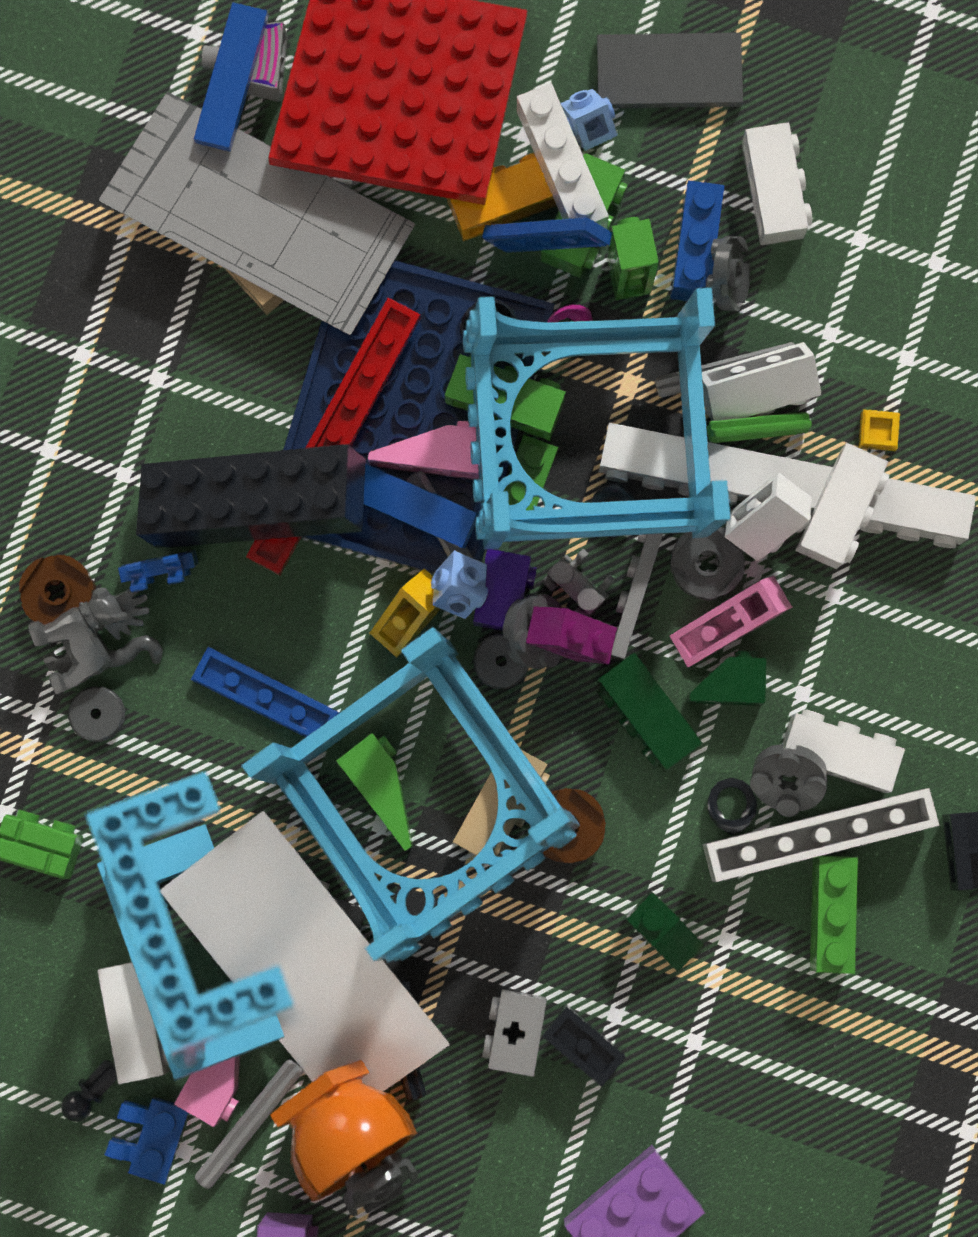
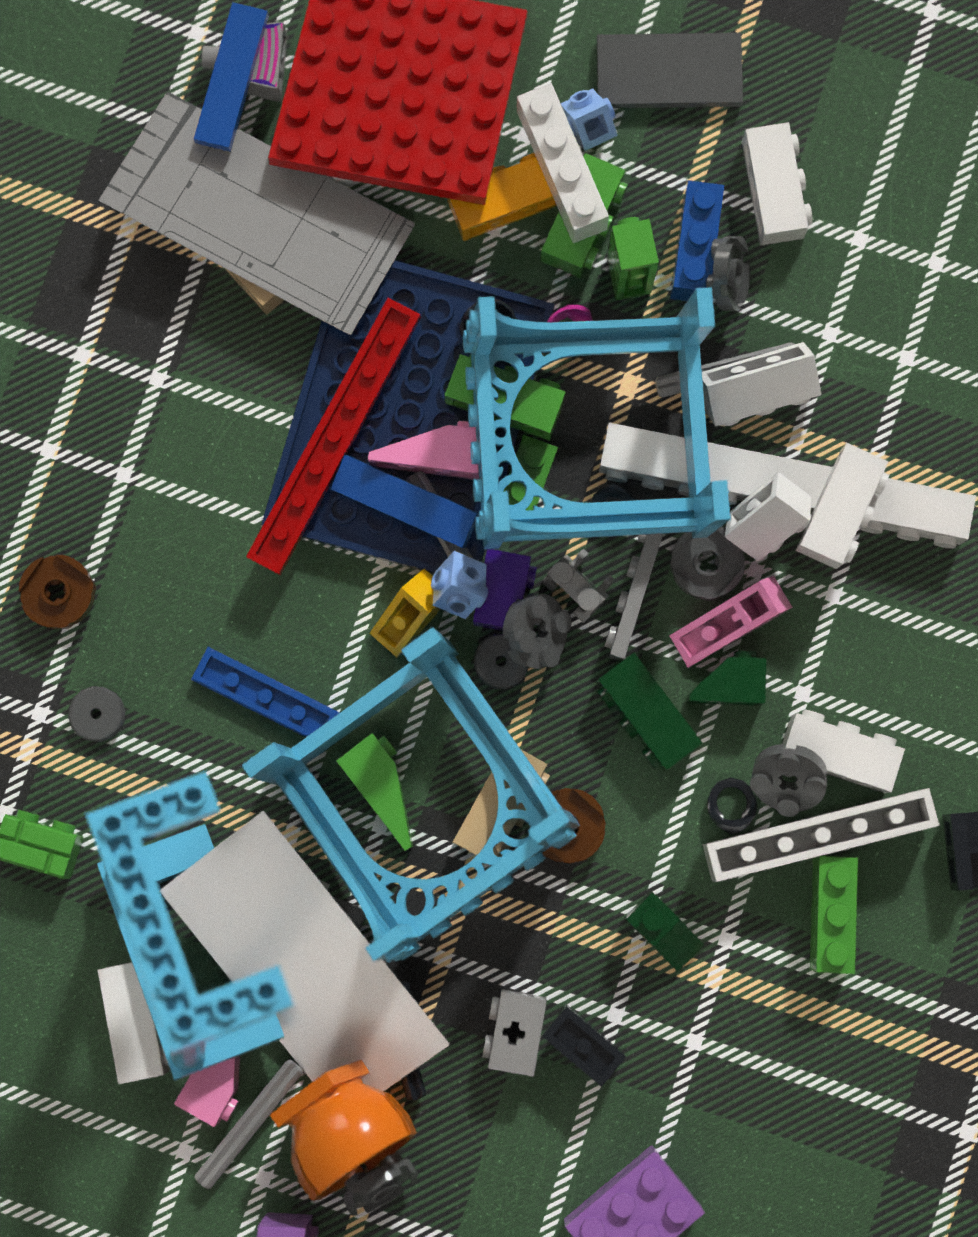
(78, 1104): black axle -> none
(86, 650): dark grey animal -> none
(143, 572): blue plate -> none
(157, 1142): blue plate -> none
(252, 496): black brick -> none
(547, 235): blue tile -> none
(571, 635): magenta brick -> none
(758, 427): bright green axle -> none
(879, 430): yellow tile -> none

